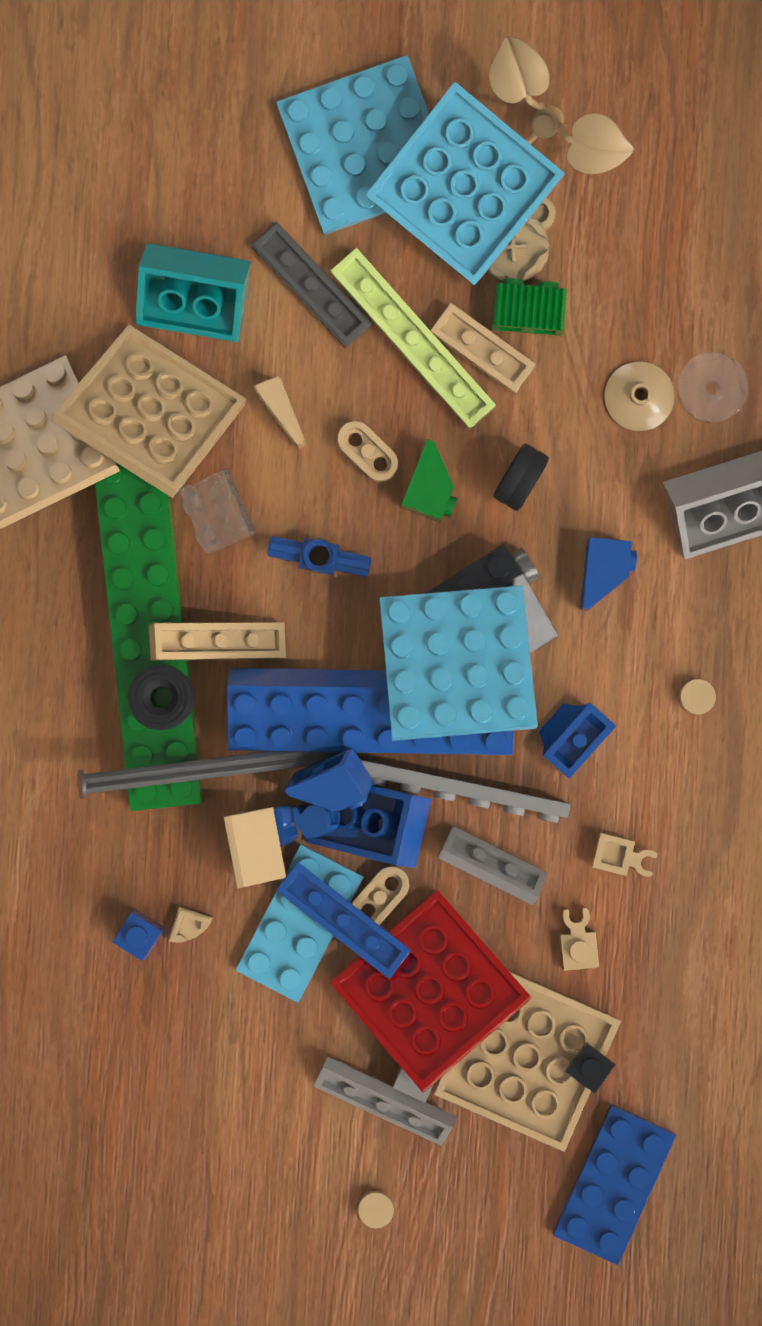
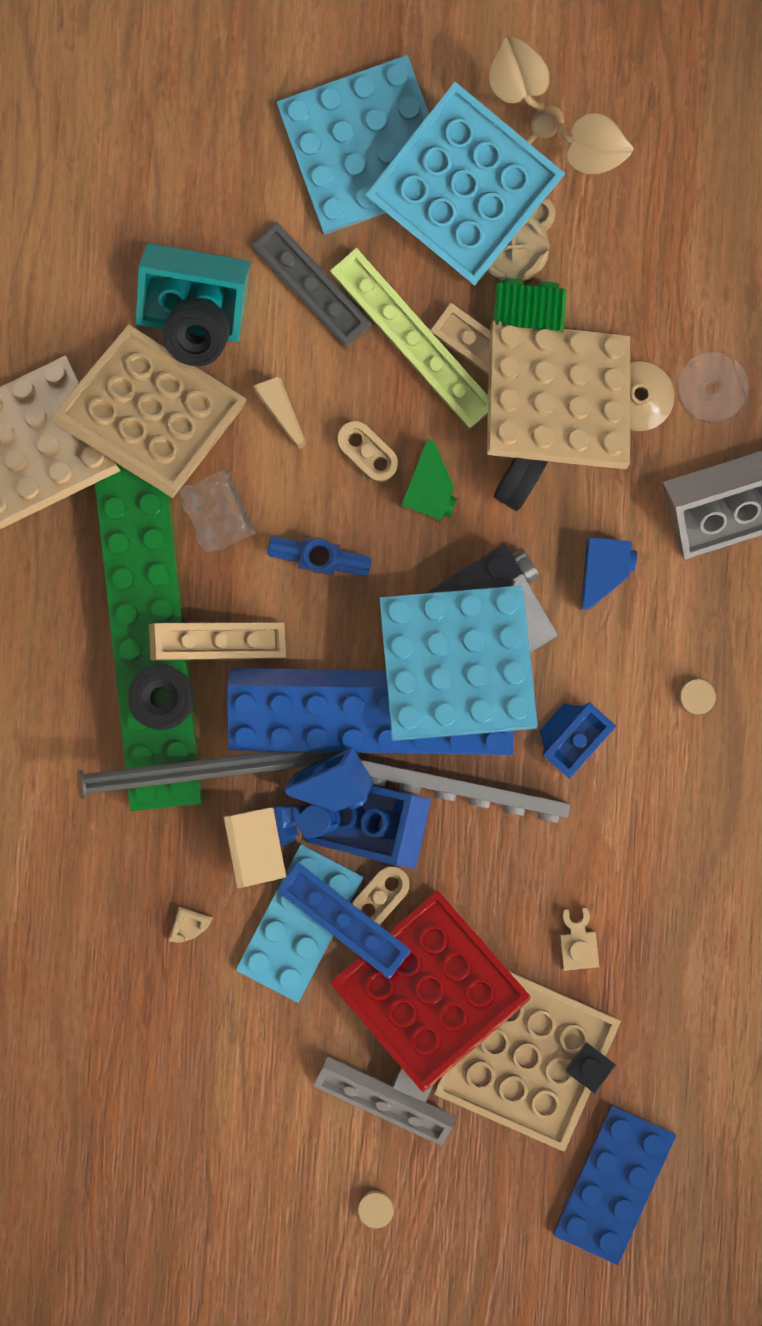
(139, 935): blue brick -> none
(203, 314): none -> black tyre
(493, 865): light grey plate -> none
(559, 396): none -> tan plate
(617, 854): tan plate -> none

